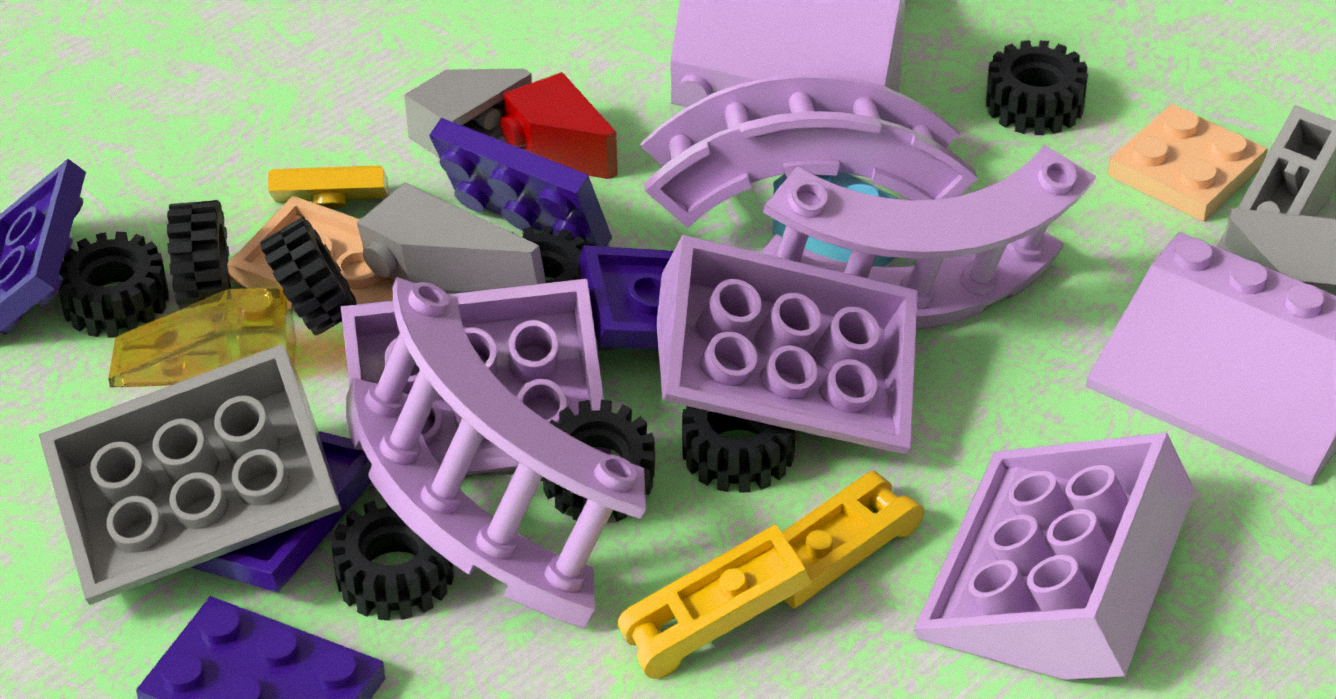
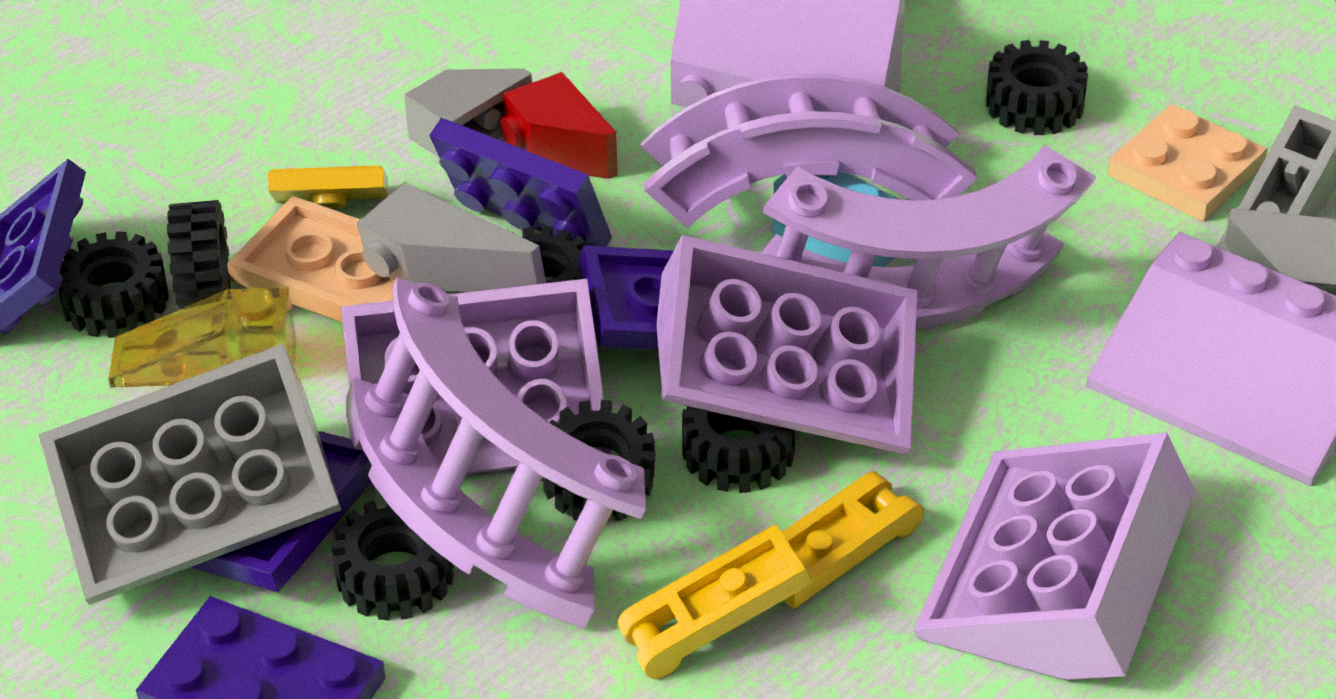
(308, 275): black tyre -> none

